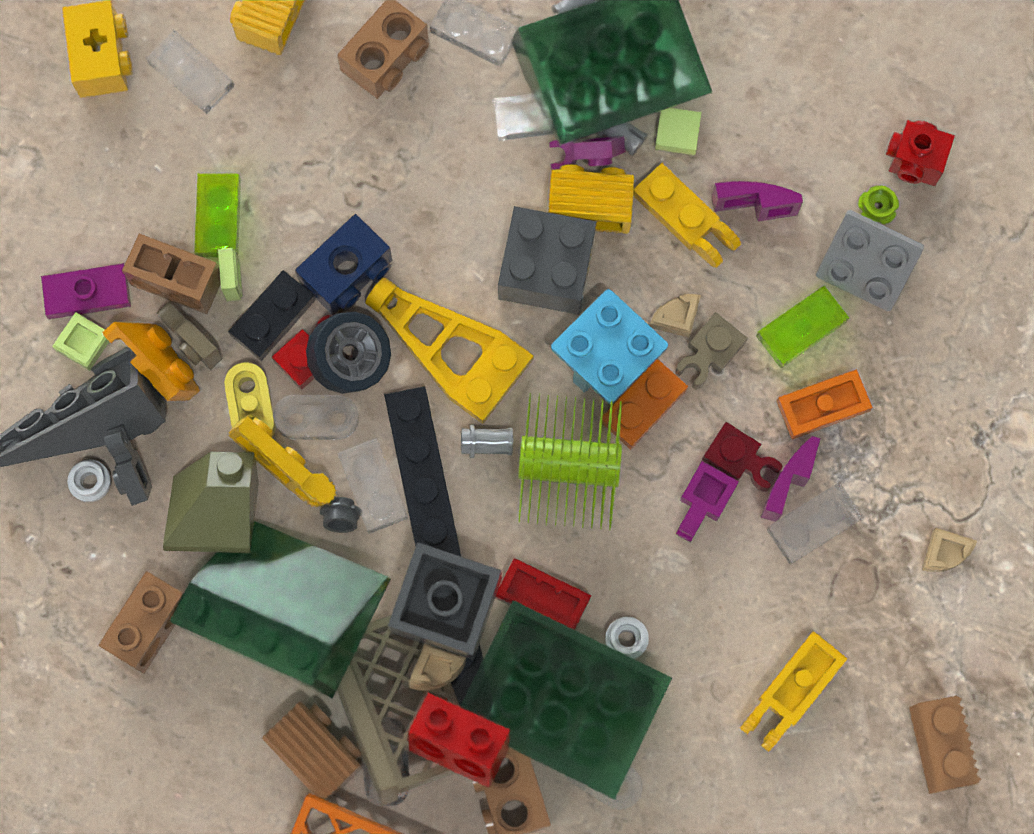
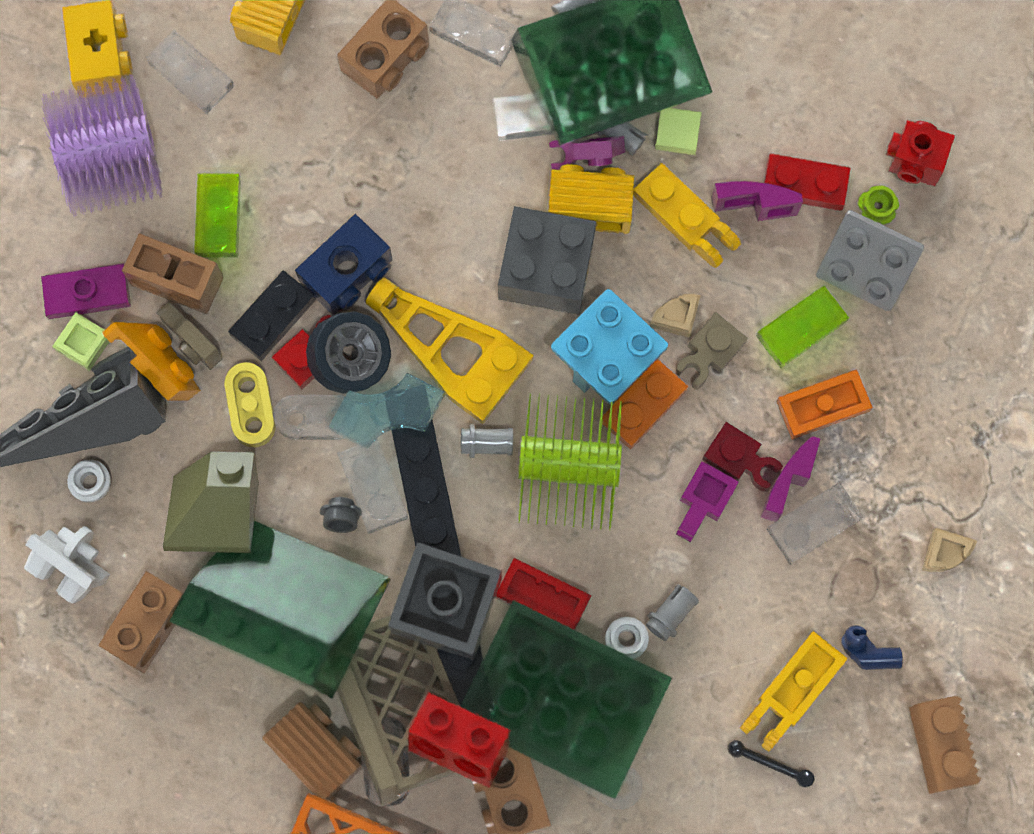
(70, 555): none -> white hips
(102, 145): none -> lavender piece
(129, 471): dark grey plate -> none
(230, 274): yellowish green tile -> none
(282, 463): yellow hinge -> none
(406, 405): none -> clear light blue tile
(435, 668): tan tile -> none
(671, 613): none -> light grey pin
(803, 778): none -> black hinge
(818, 182): none -> red plate
(866, 654): none -> dark blue arm

